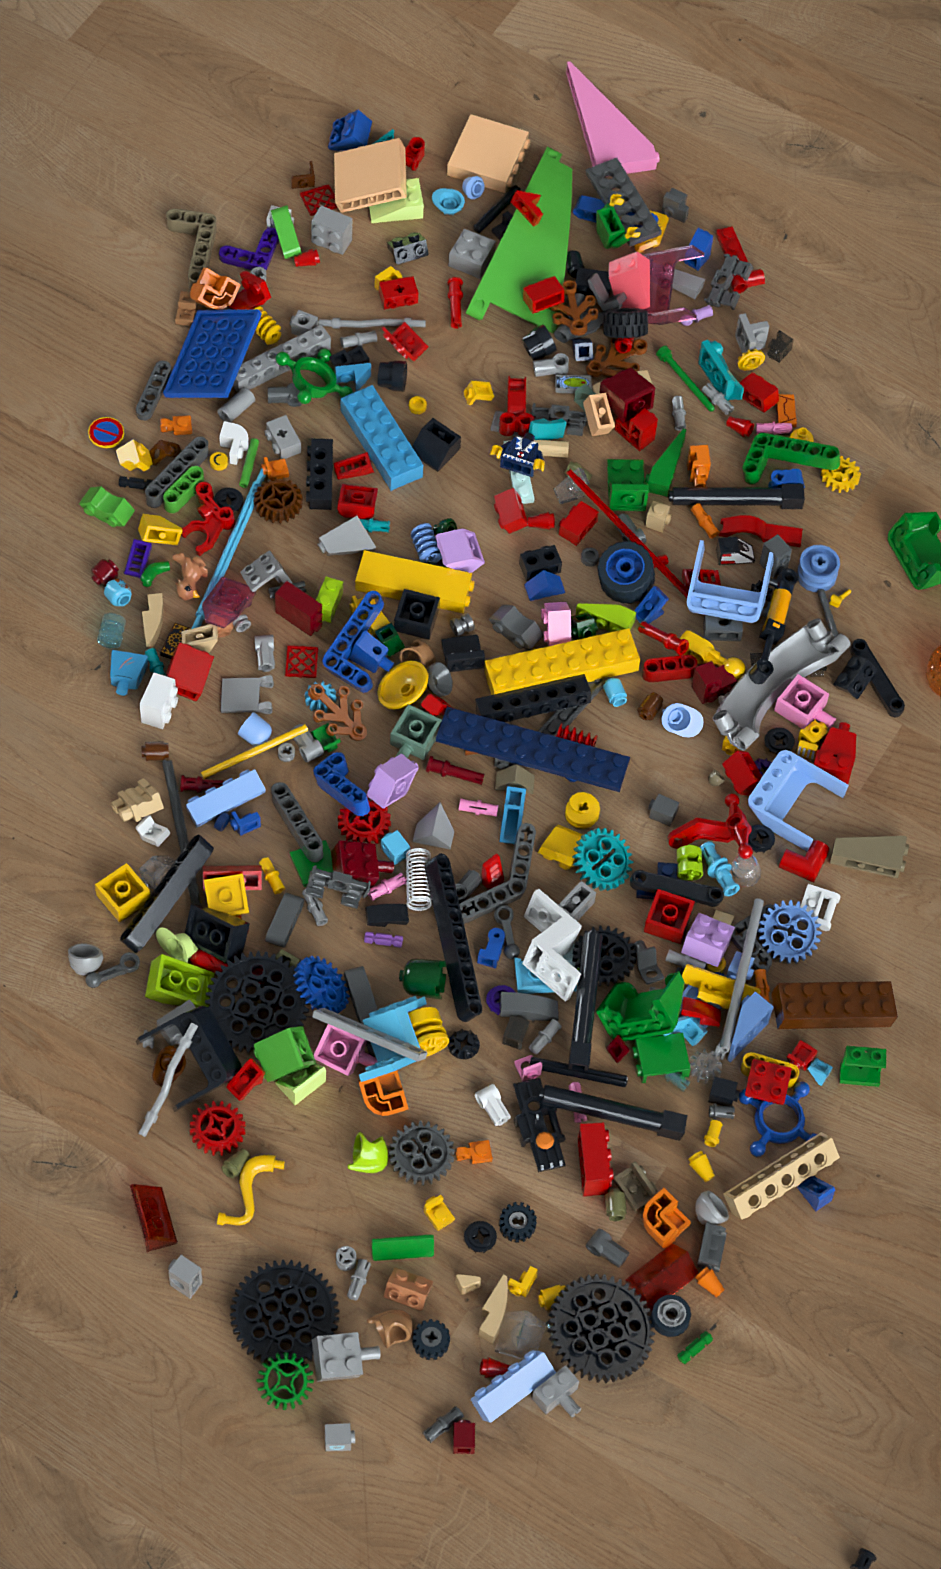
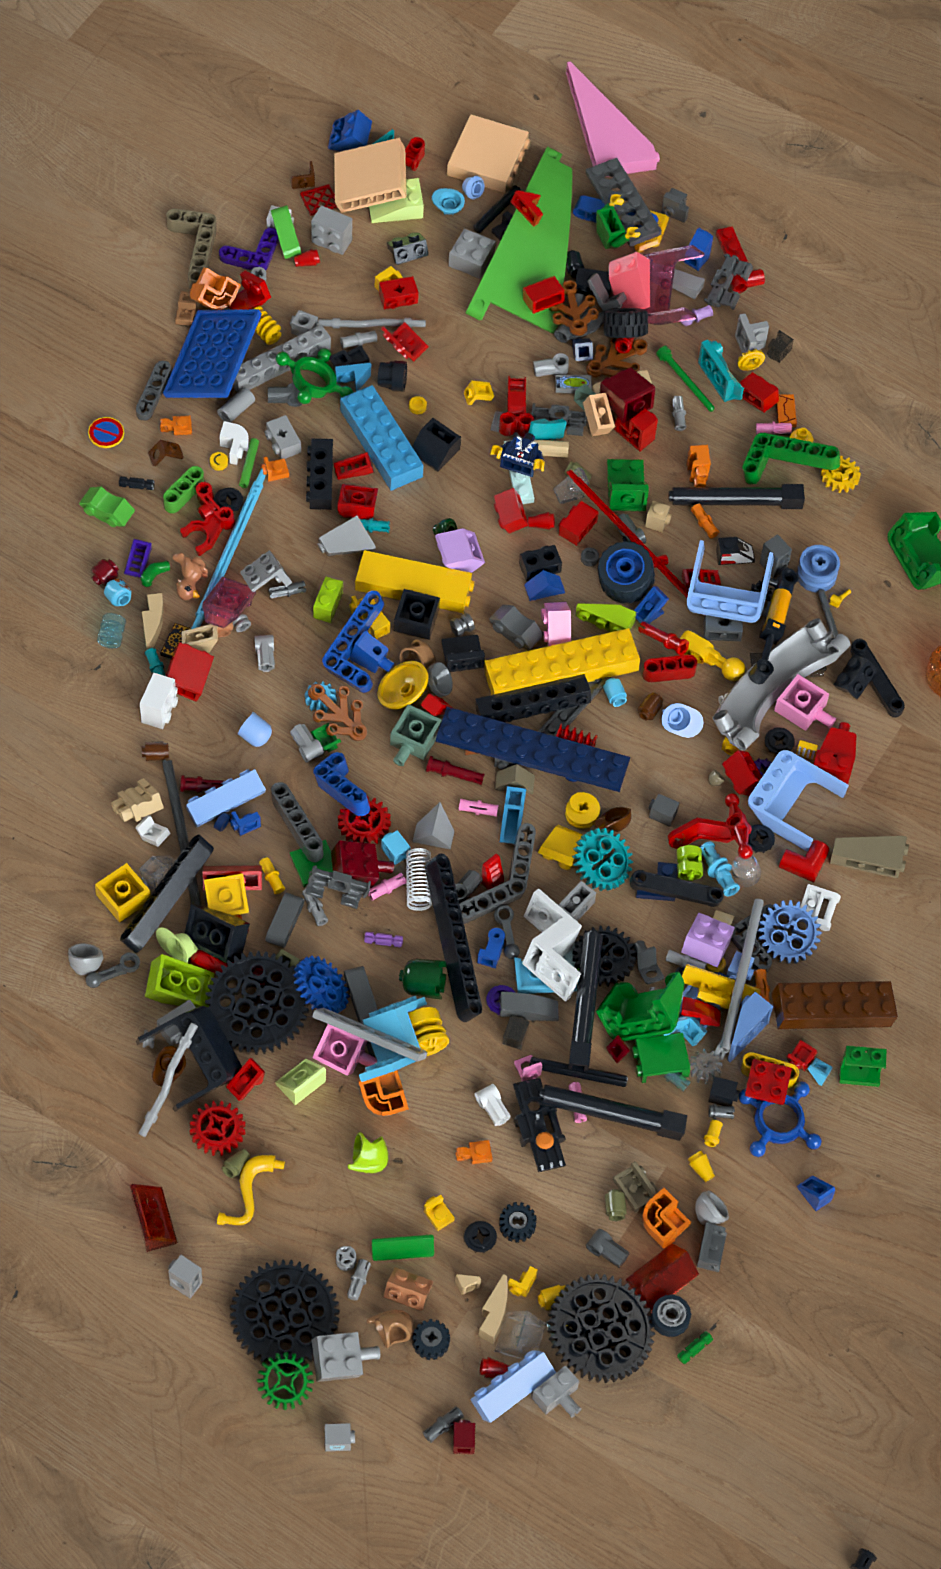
(127, 670): dark azure torso -> none
(134, 456): yellow brick -> none
(159, 530): yellow slope -> none
(180, 465): dark grey beam -> none
(243, 695): light grey flag -> none
(254, 751): yellow piece -> none
(274, 506): reddish brown gear -> none
(284, 1053): bright green slope -> none
(285, 757): light grey bush -> none
(298, 608): dark red brick -> none
(302, 661): red window -> none
(386, 914): black slope -> none
(390, 638): dark green brick -> none
(392, 780): lavender brick -> none
(405, 1161): dark grey gear -> none
(426, 544): medium blue piece -> none
(455, 296): red pin -> none
(467, 1051): black gear -> none
(539, 343): black piece -> none
(545, 1036): light grey axle -> none
(583, 626): dark green brick -> none
(594, 1159): red brick -> none
(614, 819): none -> reddish brown piece
(664, 469): green slope -> none
(669, 916): red brick -> none
(710, 1282): orange cone -> none
(712, 682): dark red brick -> none
(718, 398): light grey pin -> none
(741, 426): red cone -> none
(758, 527): red piece -> none
(787, 1166): tan brick -> none
(791, 476): blue piece -> none
(814, 733): yellow brick -> none

